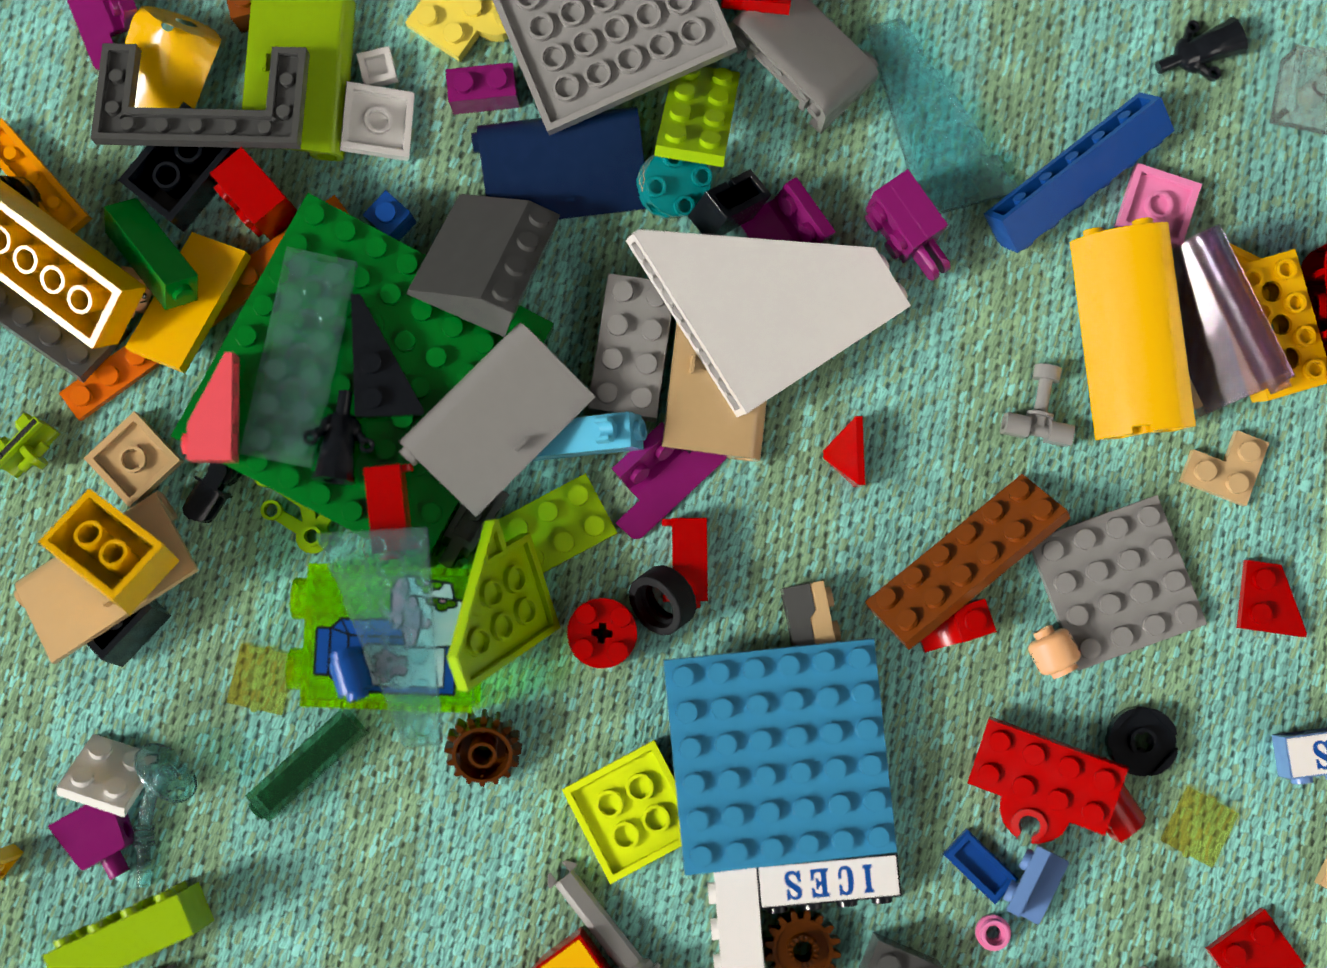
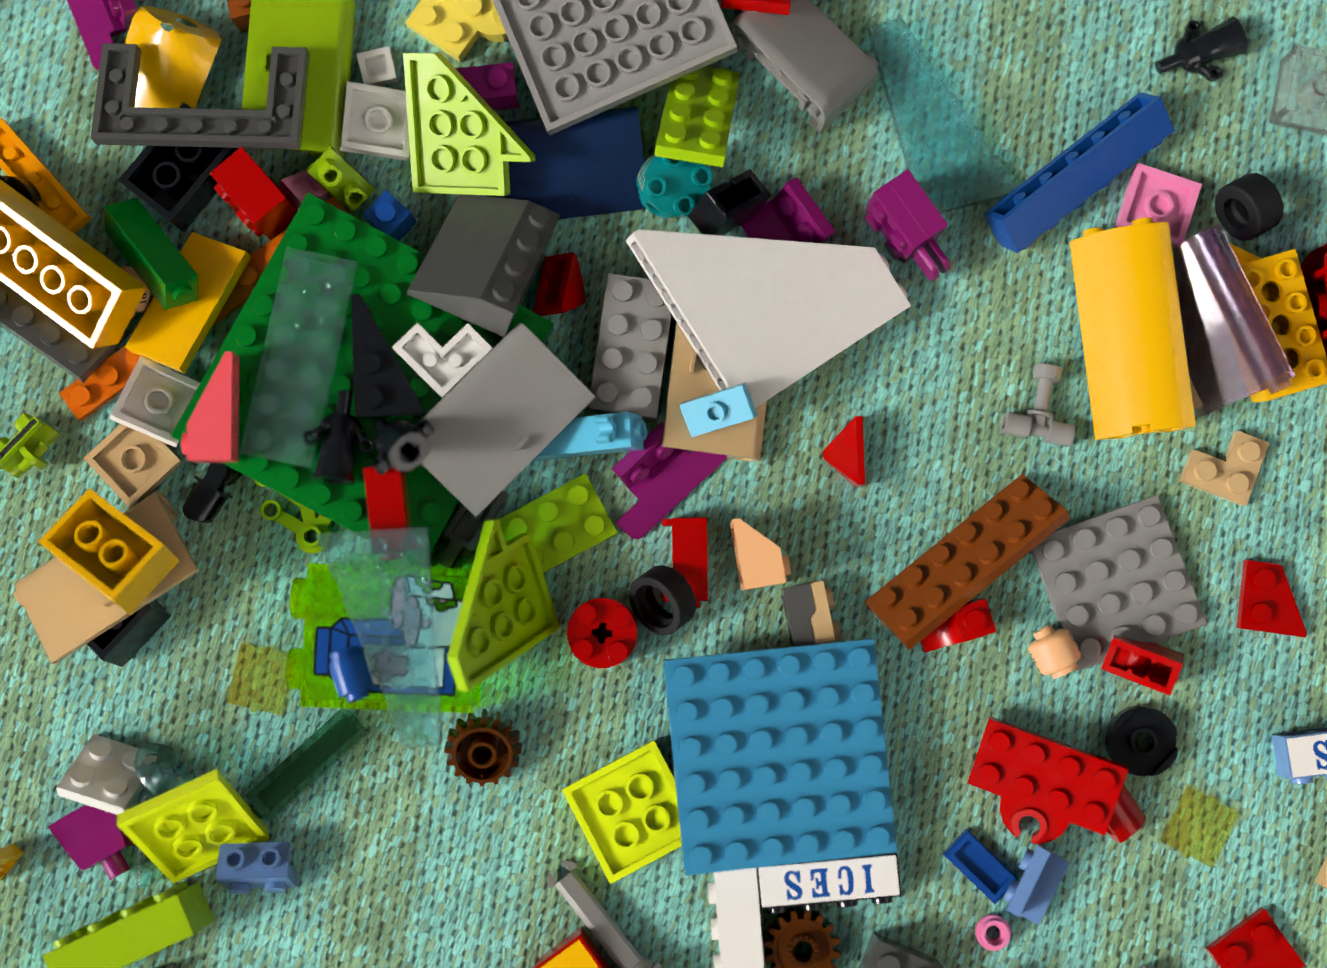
(154, 400): none -> white plate
(189, 824): none -> neon yellow plate
(256, 866): none -> medium blue bracket
(298, 185): none -> bright pink plate
(341, 179): none -> lime hips
(403, 443): none -> black piece
(442, 366): none -> white plate
(454, 133): none -> wing
(559, 285): none -> red slope
(718, 409): none -> medium azure plate
(757, 557): none -> light nougat slope
(1144, 663): none -> red arch
(1249, 206): none -> black tyre

